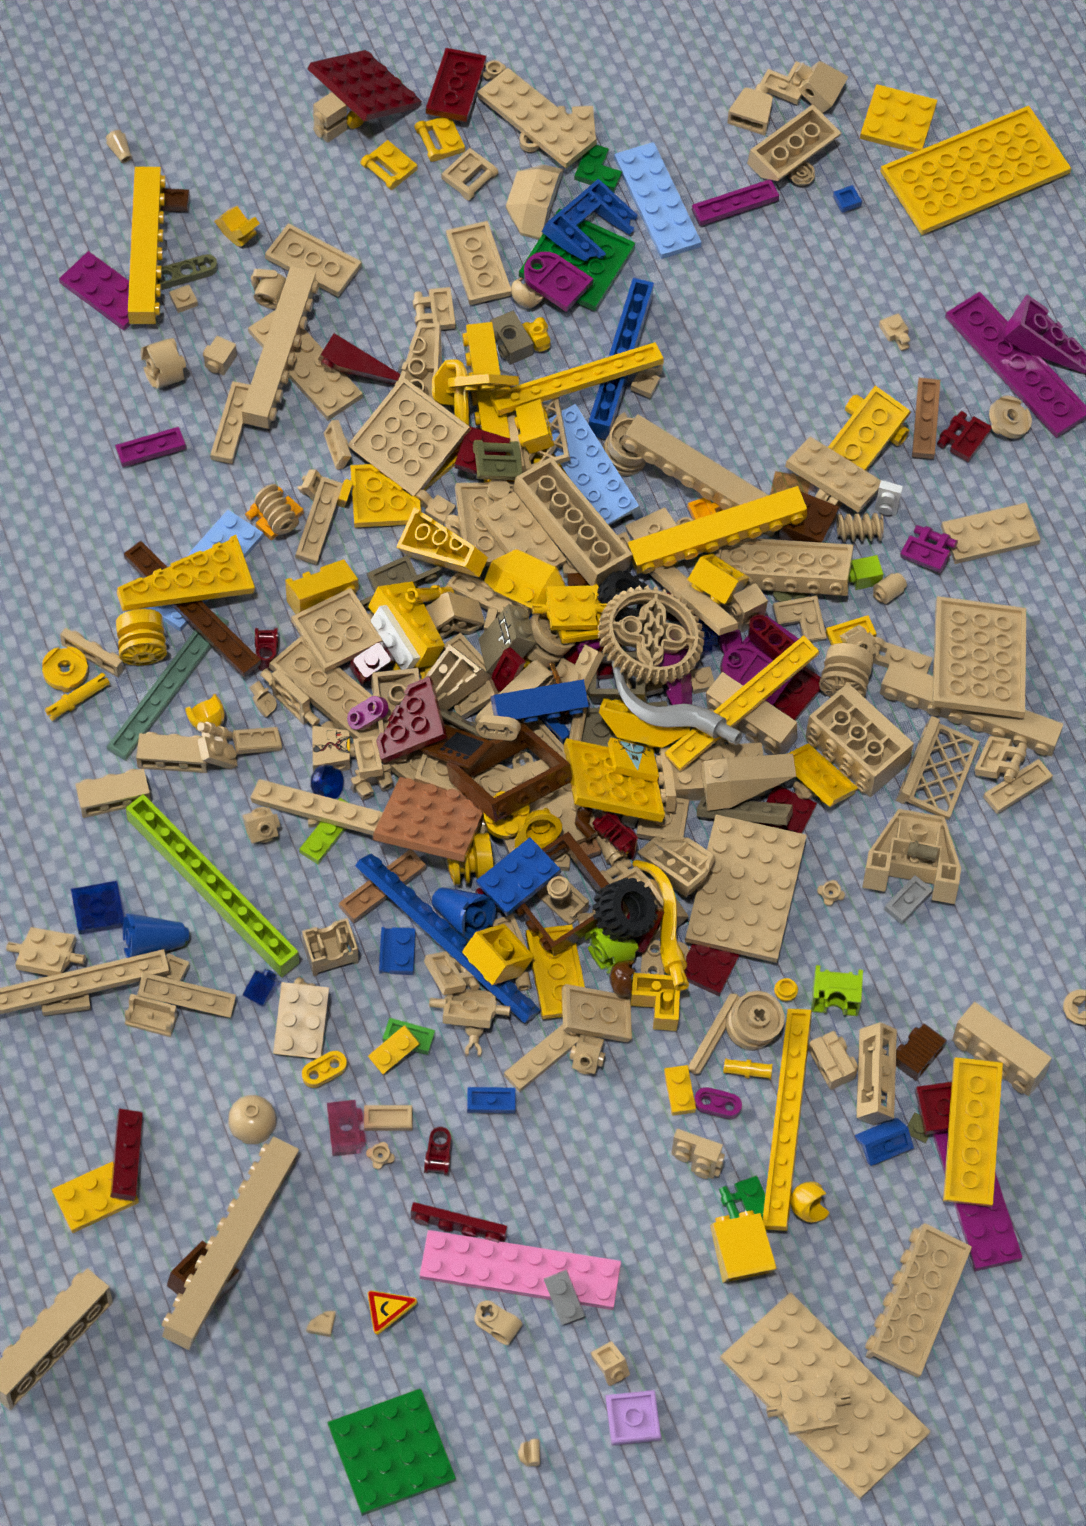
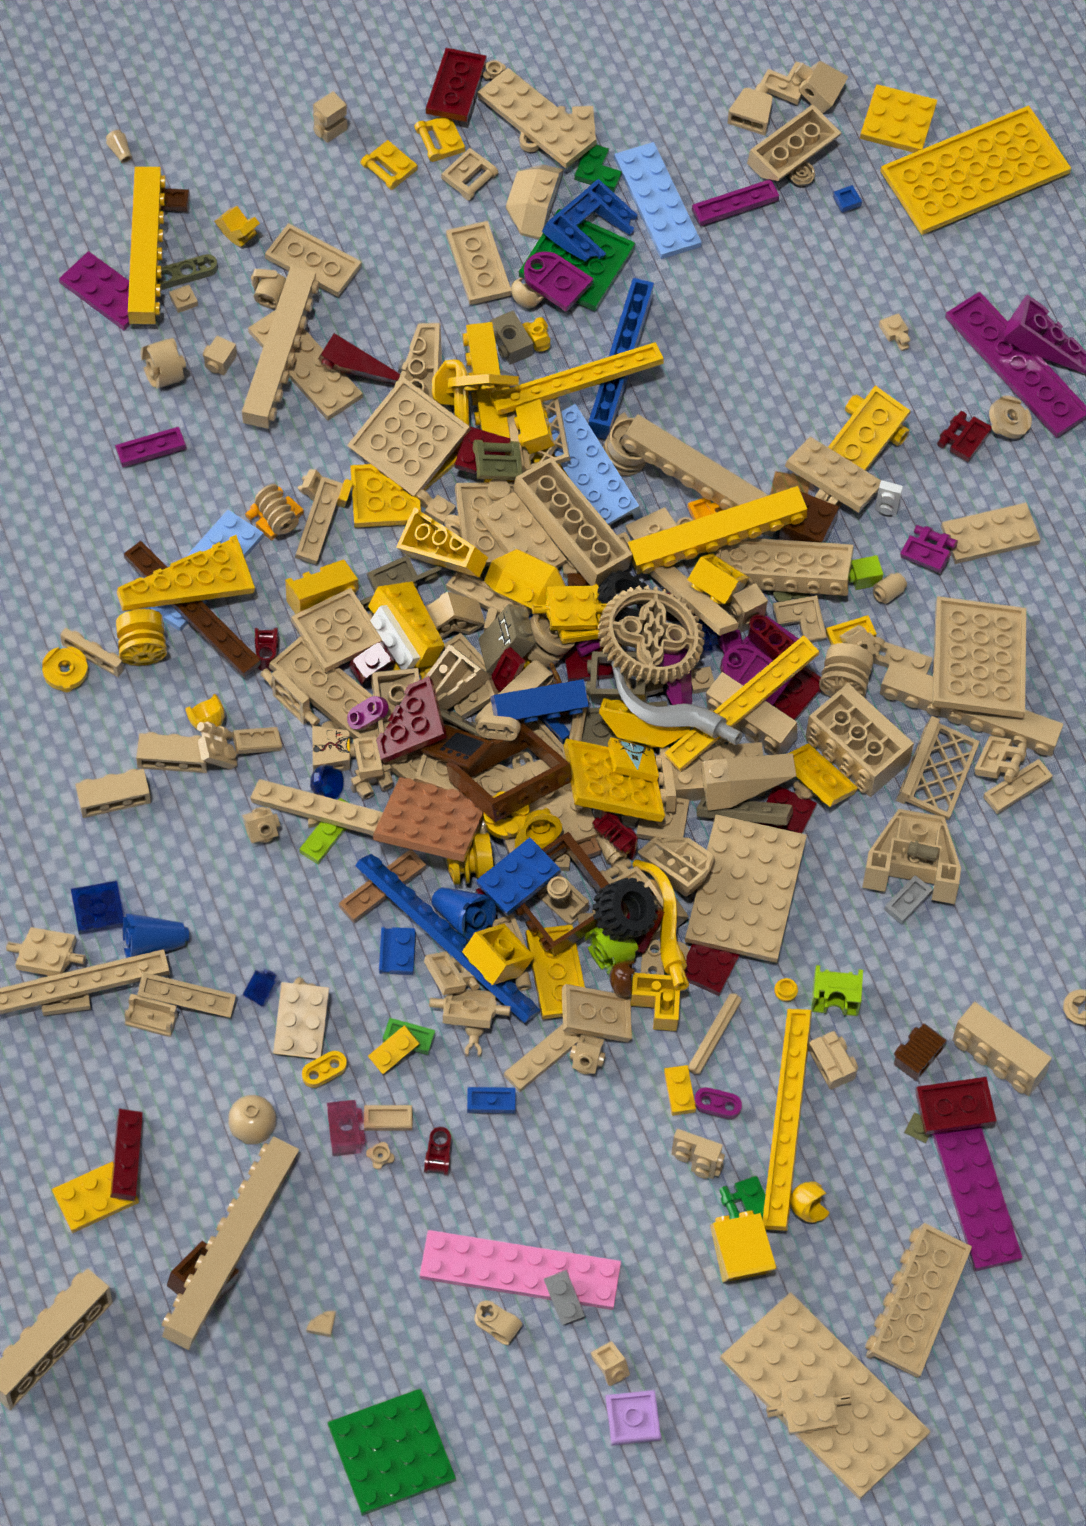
(69, 701): yellow pin -> none
(161, 694): sand green tile -> none
(177, 967): tan plate -> none
(212, 885): lime brick -> none
(230, 424): tan plate -> none
(263, 699): tan piece -> none
(330, 946): tan piece -> none
(337, 444): tan plate -> none
(353, 120): yellow tile -> none
(364, 85): dark red plate -> none
(387, 1308): piece -> none
(426, 594): yellow pin -> none
(441, 308): tan plate -> none
(465, 1224): dark red plate -> none
(530, 1452): tan plate -> none
(582, 822): reddish brown arm -> none
(585, 667): tan plate -> none
(647, 381): tan plate -> none
(748, 1068): yellow pin -> none
(755, 1020): tan wheel -> none
(830, 898): tan plate -> none
(859, 526): tan piece -> none
(876, 1073): tan brick -> none
(885, 1141): blue panel -> none
(926, 418): medium nougat plate -> none
(973, 1132): yellow plate -> none

